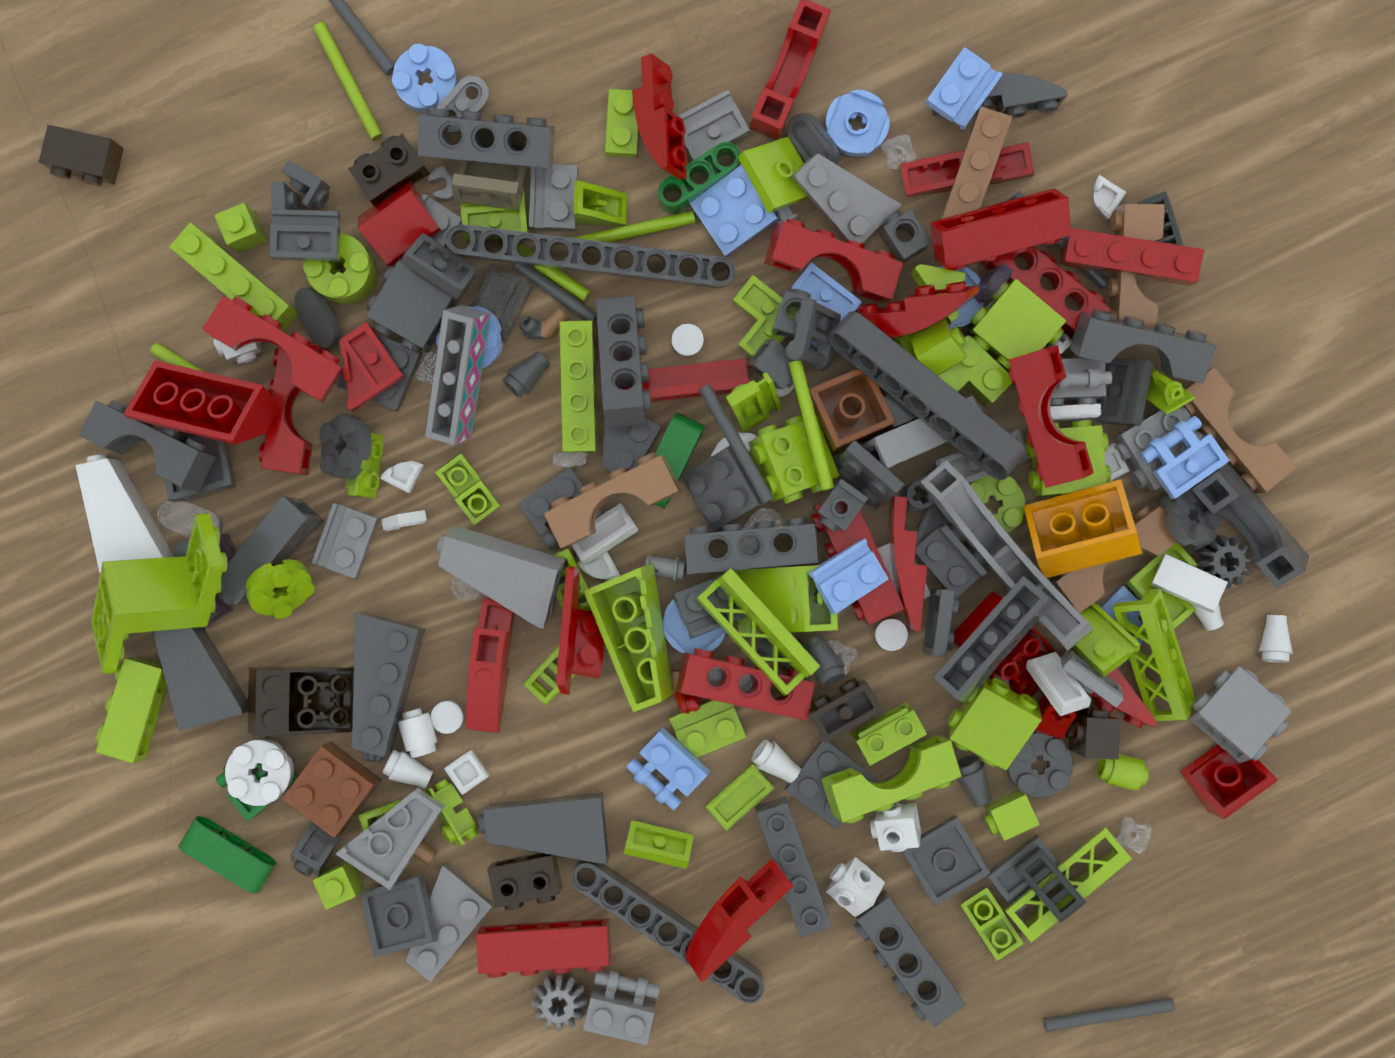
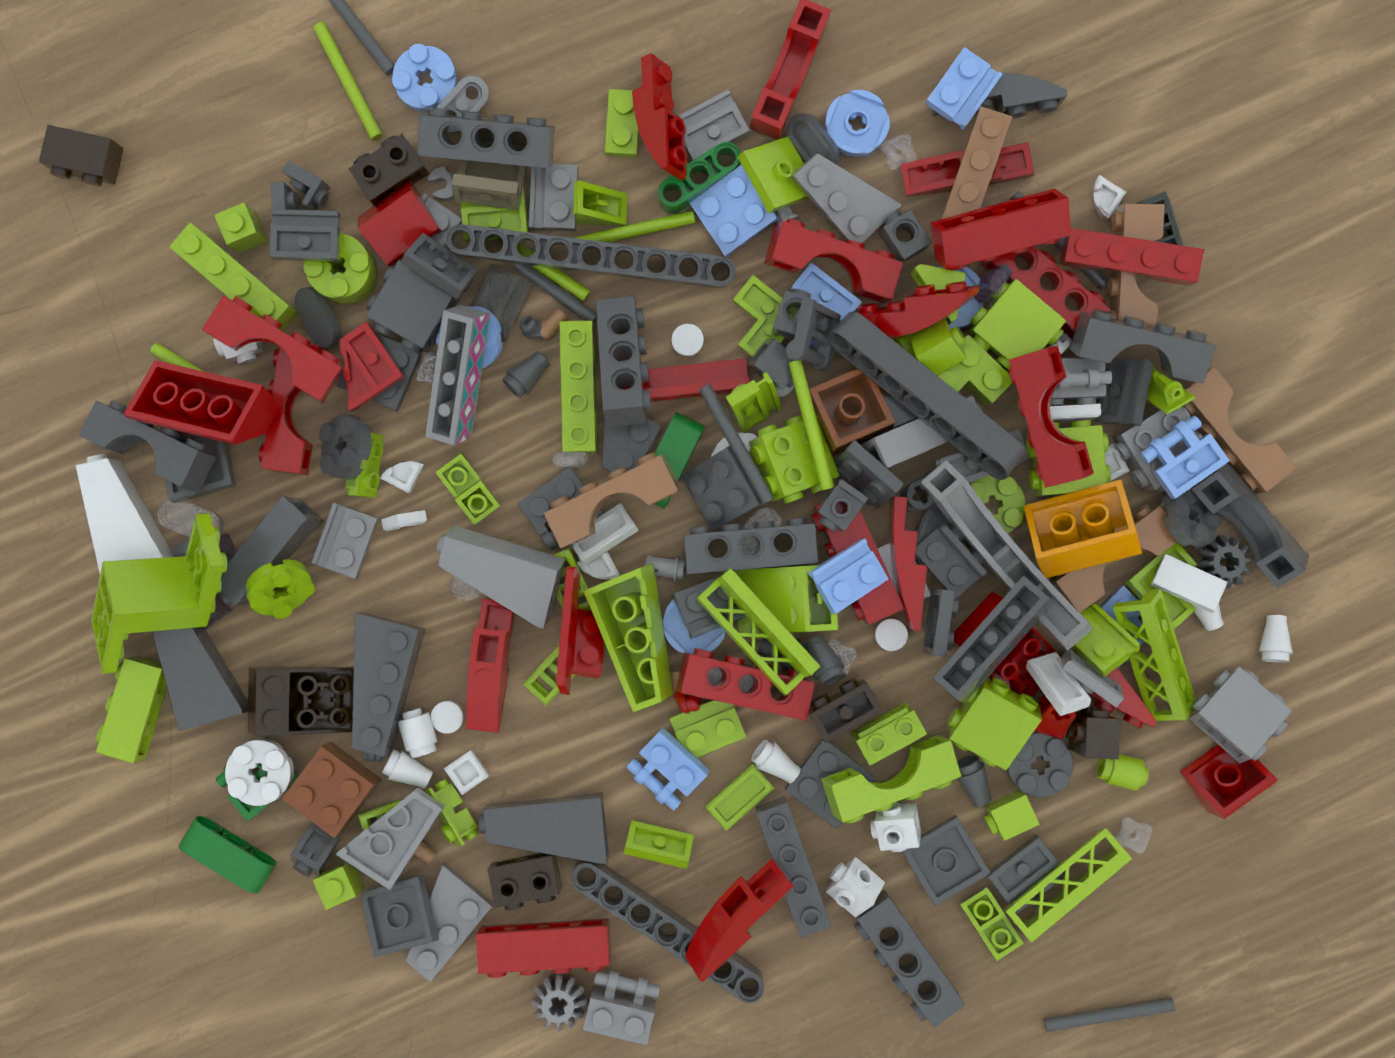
(1067, 910): pearl dark grey slope -> none

